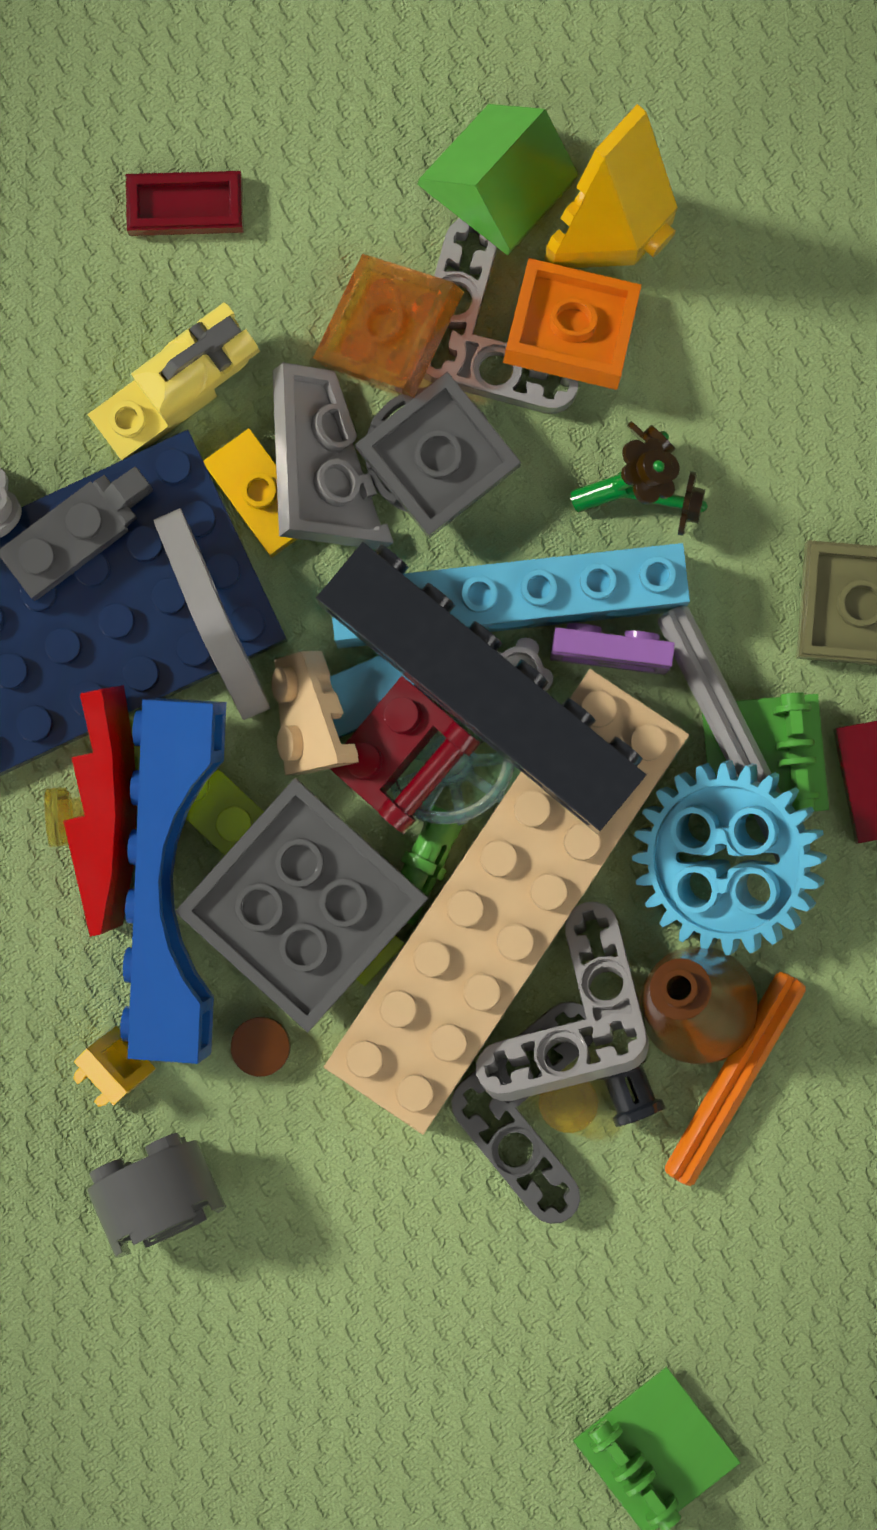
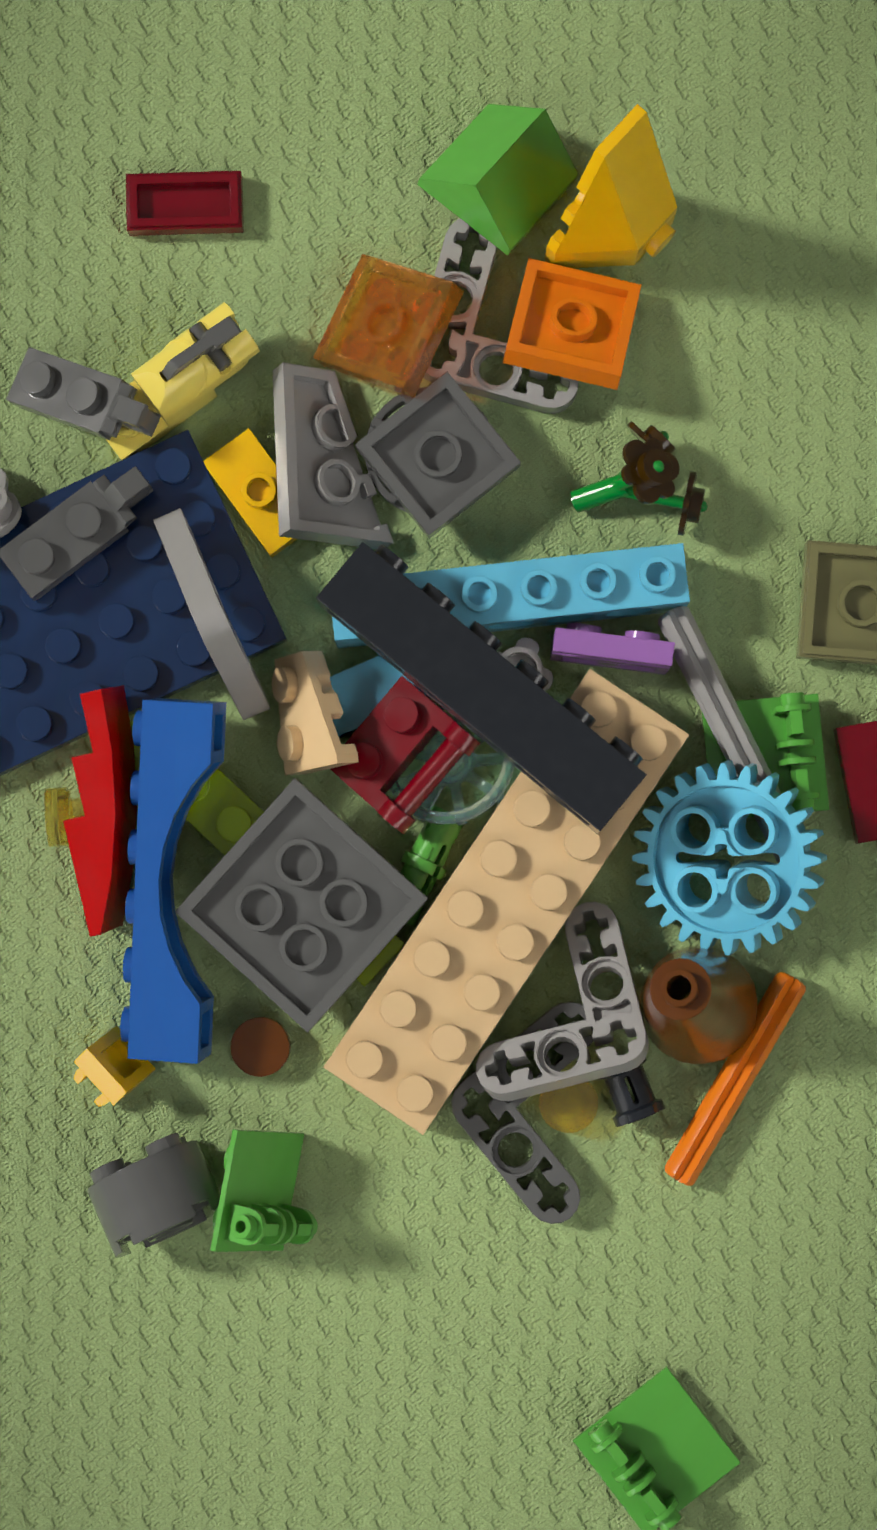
(79, 396): none -> dark grey hinge
(259, 1193): none -> bright green hinge

